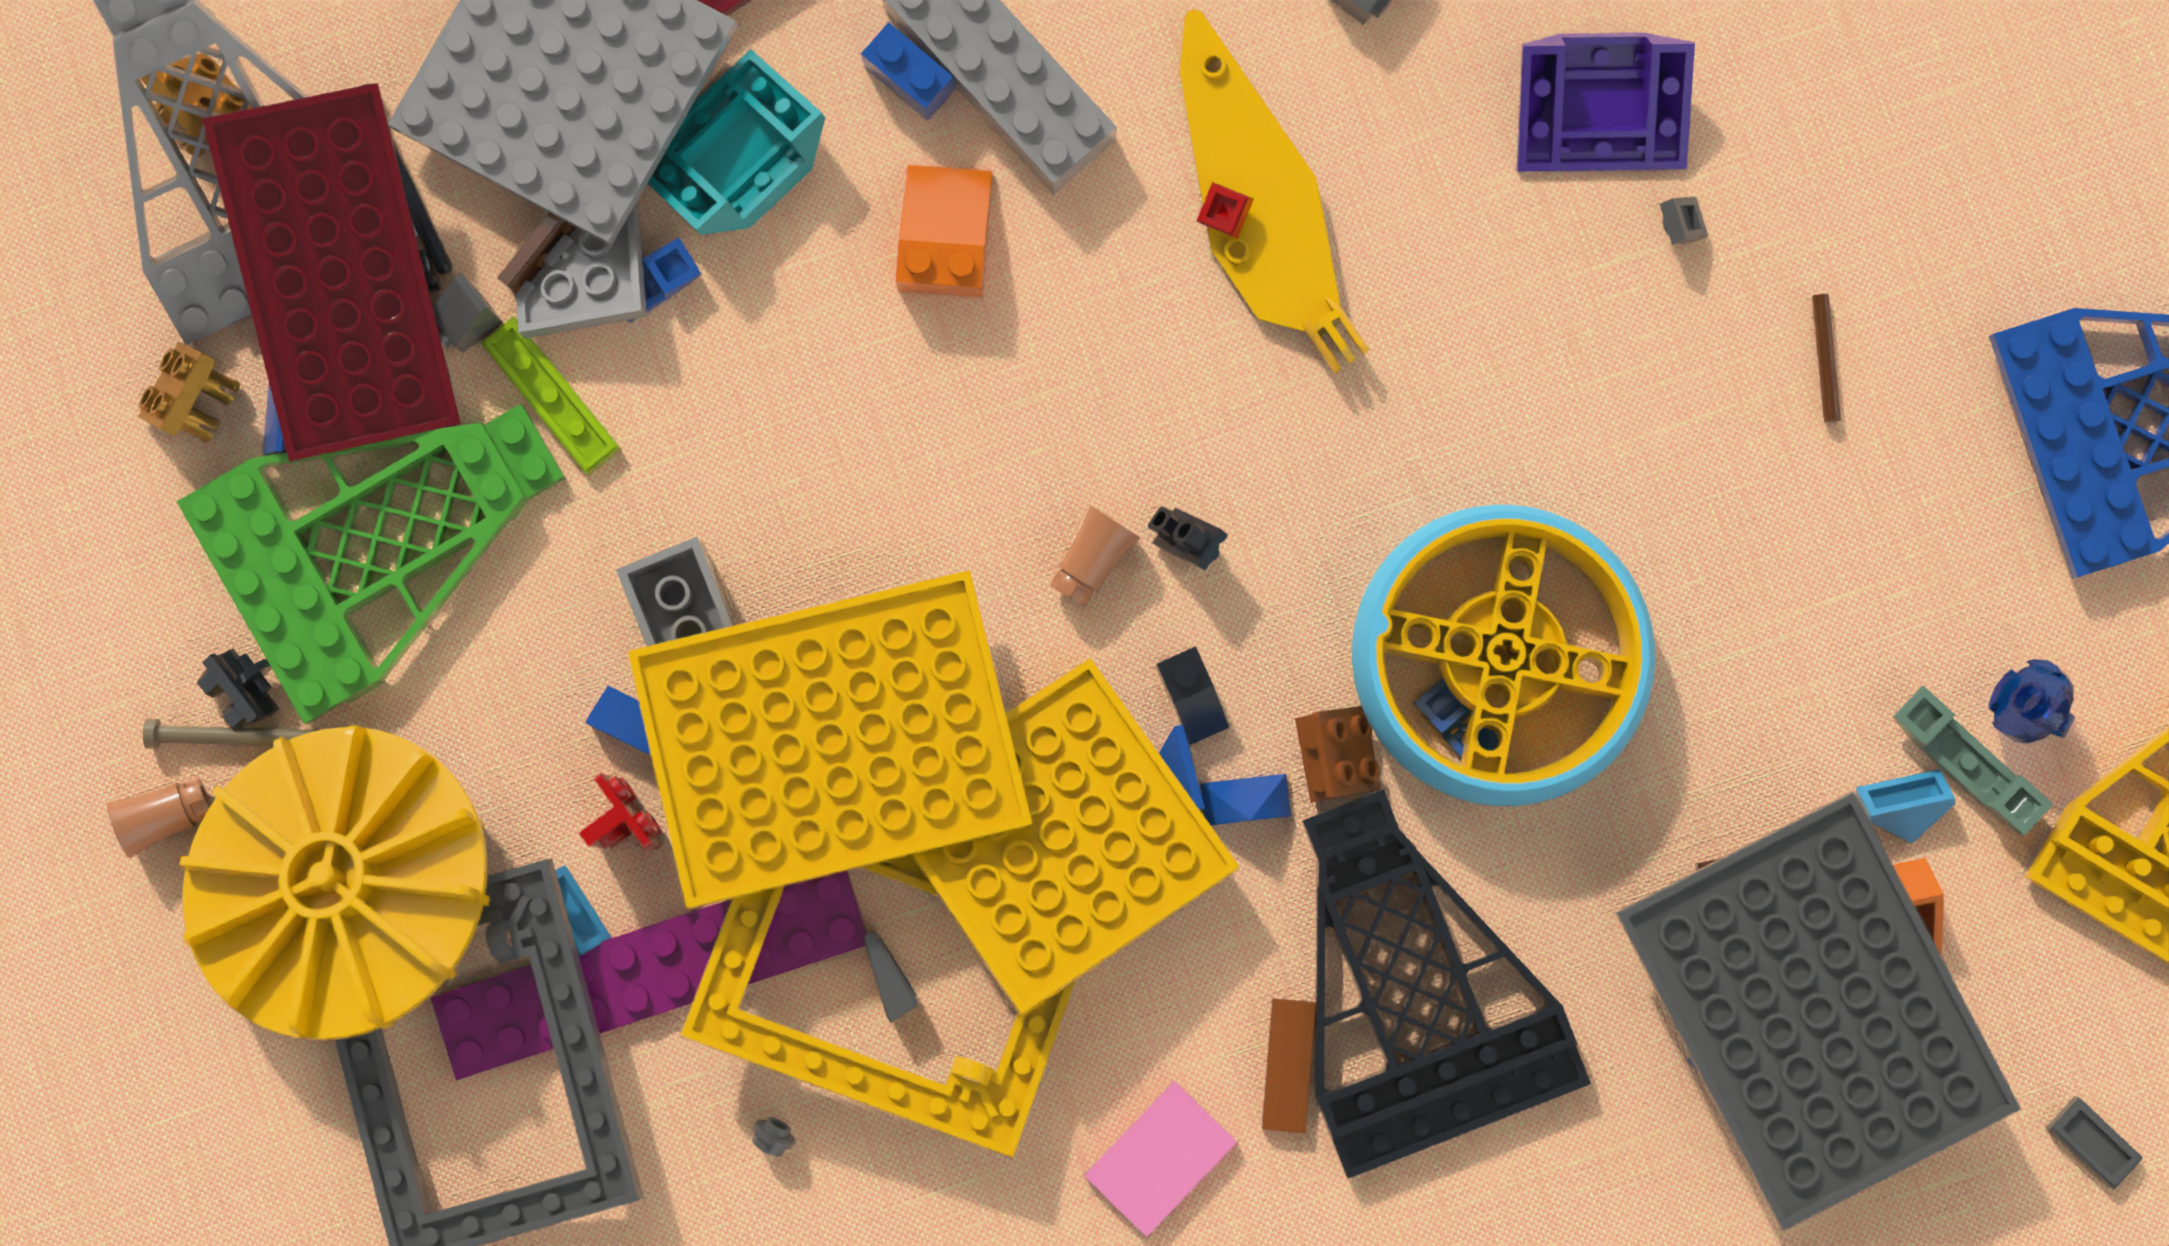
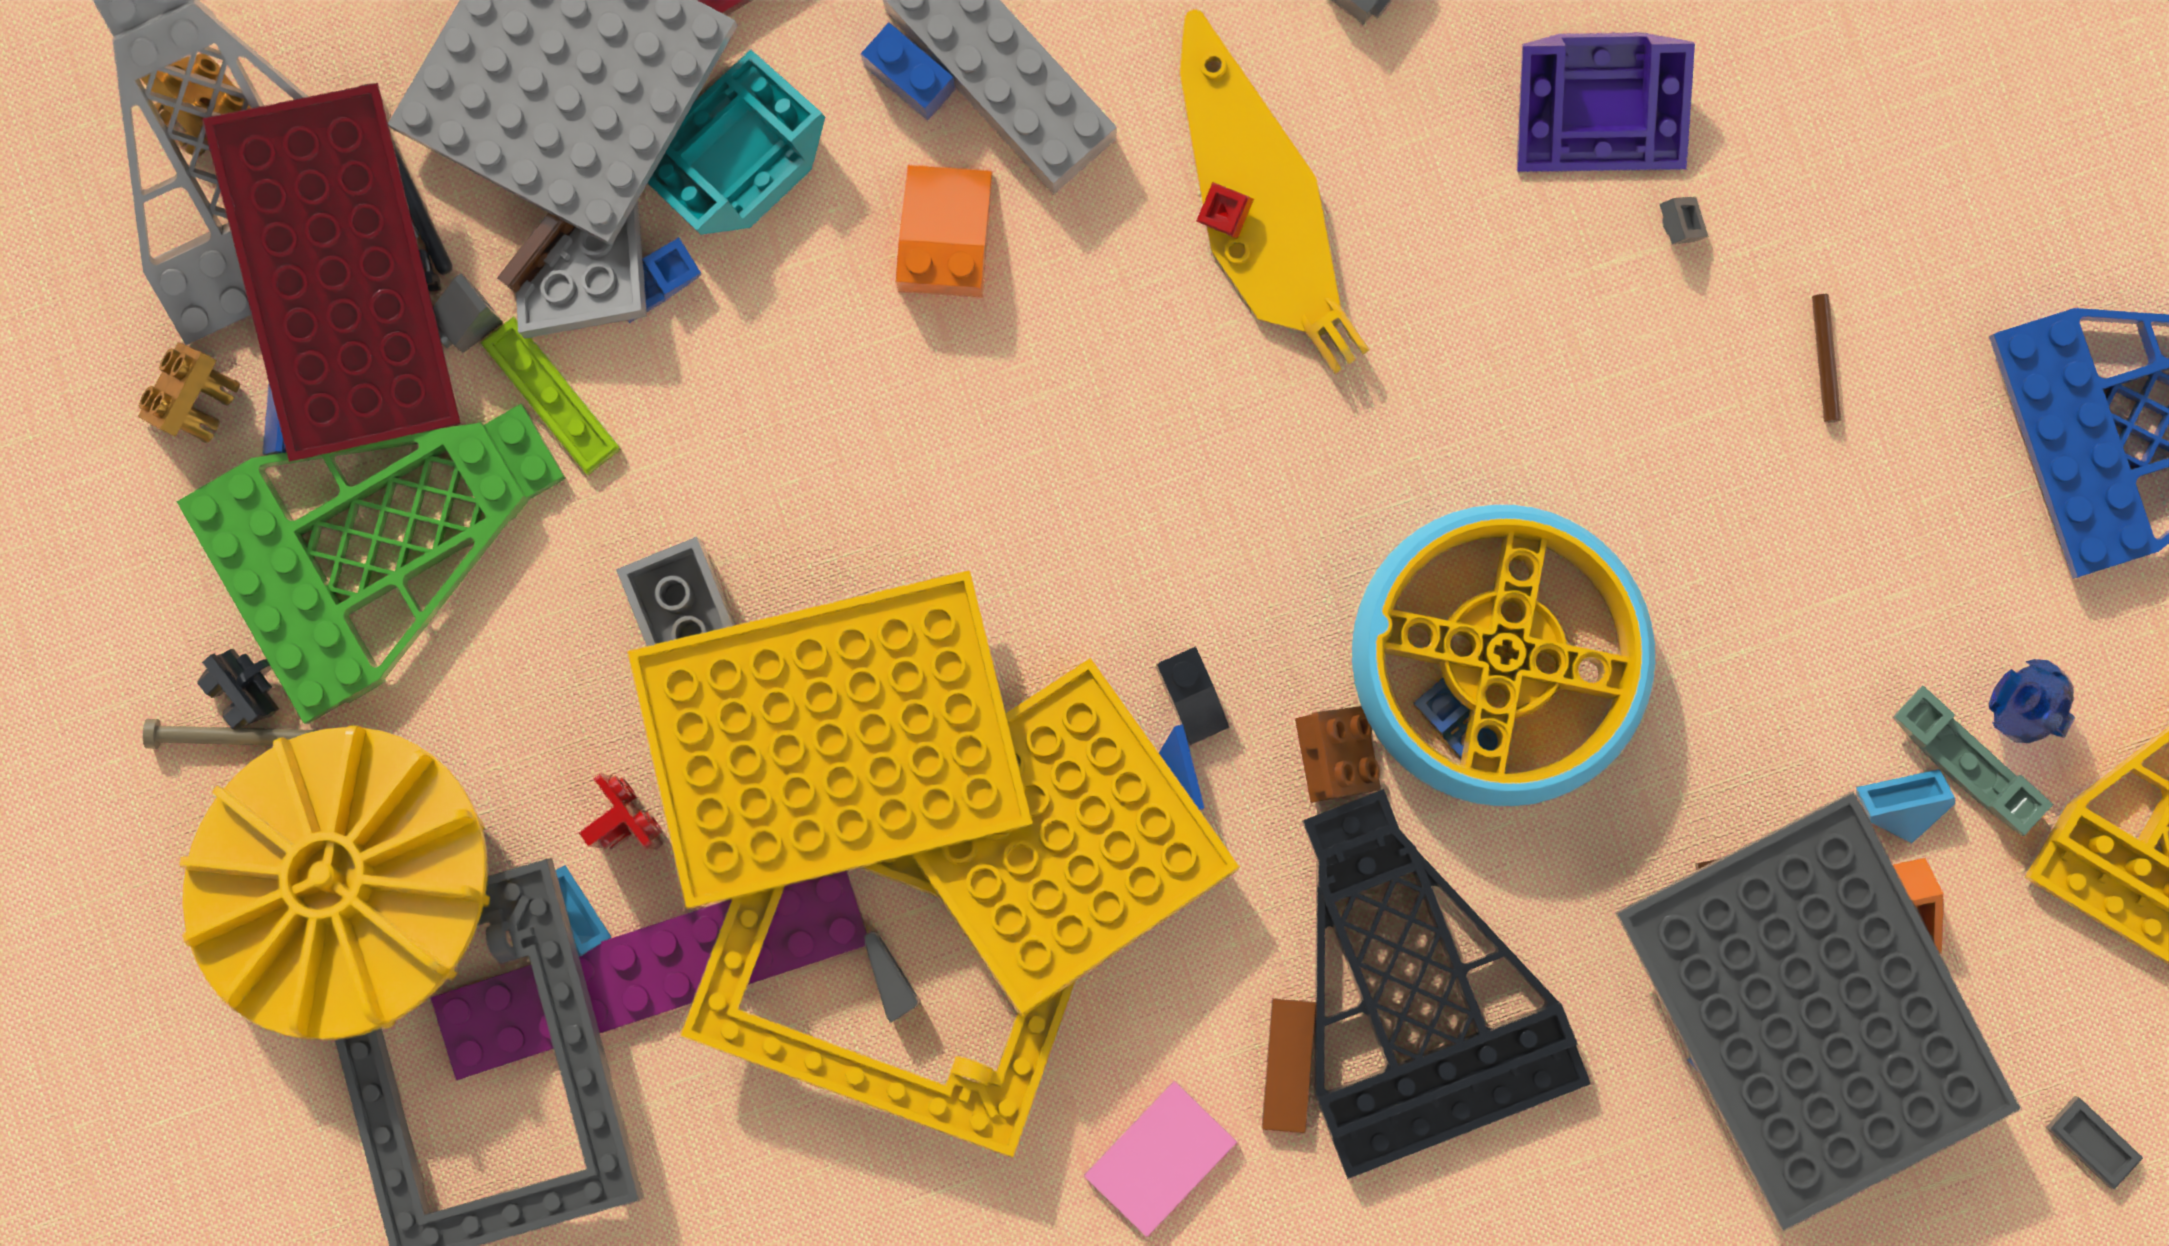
(157, 815): nougat plant -> none
(620, 718): blue slope -> none
(772, 1136): dark grey plate -> none
(1092, 556): nougat plant -> none
(1186, 537): black hips -> none
(1246, 799): blue slope -> none

